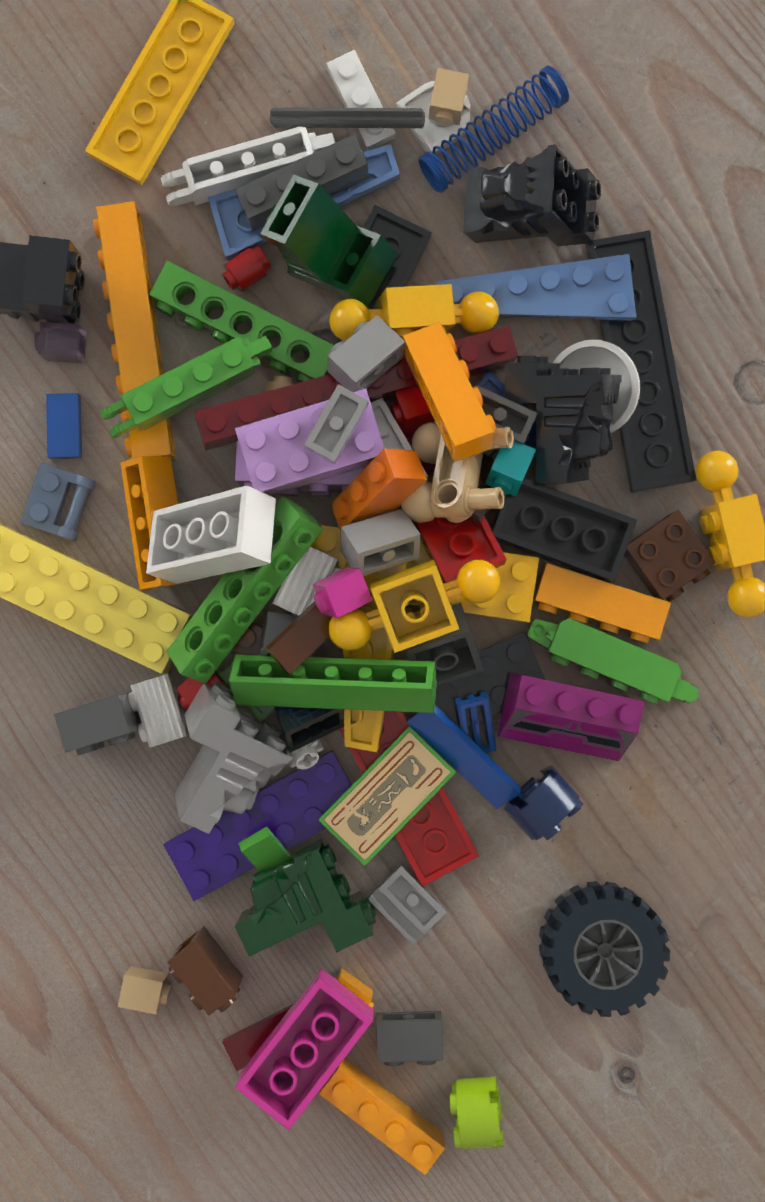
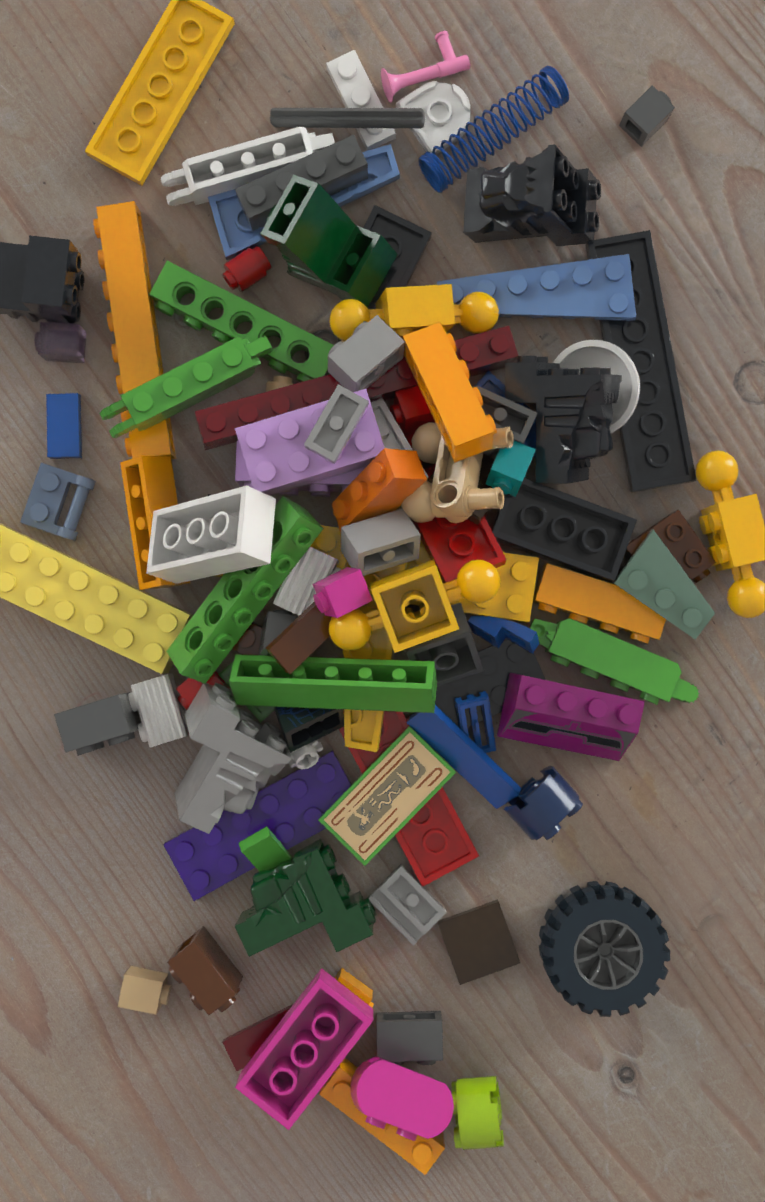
(401, 1099): none -> dark pink brick
(448, 97): tan brick -> none
(451, 65): none -> bright pink piece
(478, 942): none -> dark brown tile
(497, 629): none -> blue slope
(647, 115): none -> dark grey brick
(664, 587): none -> sand green wing

